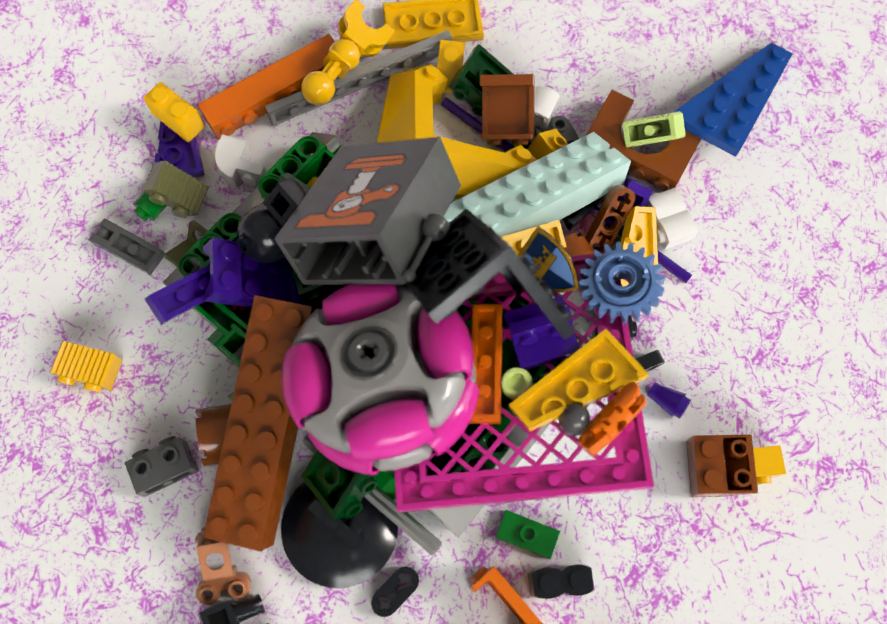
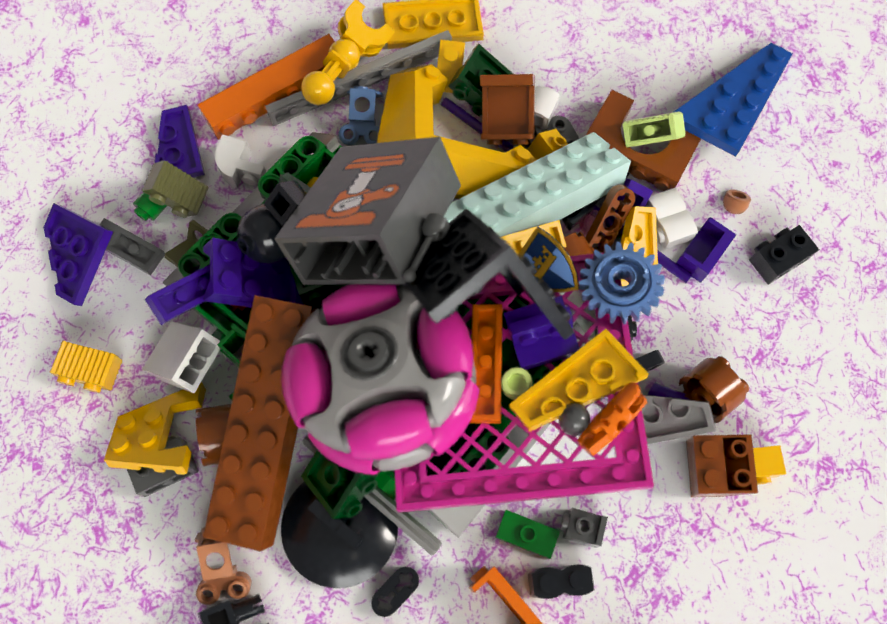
(74, 251): none -> dark purple plate
(143, 433): none -> yellow wing
(174, 111): yellow brick -> none
(182, 356): none -> white brick
(360, 122): none -> medium blue piece
(596, 527): none -> dark grey brick
(675, 418): none -> light grey wing
(706, 249): none -> dark purple panel
(717, 384): none -> dark orange brick
(736, 205): none -> nougat piece
(783, 254): none -> black brick

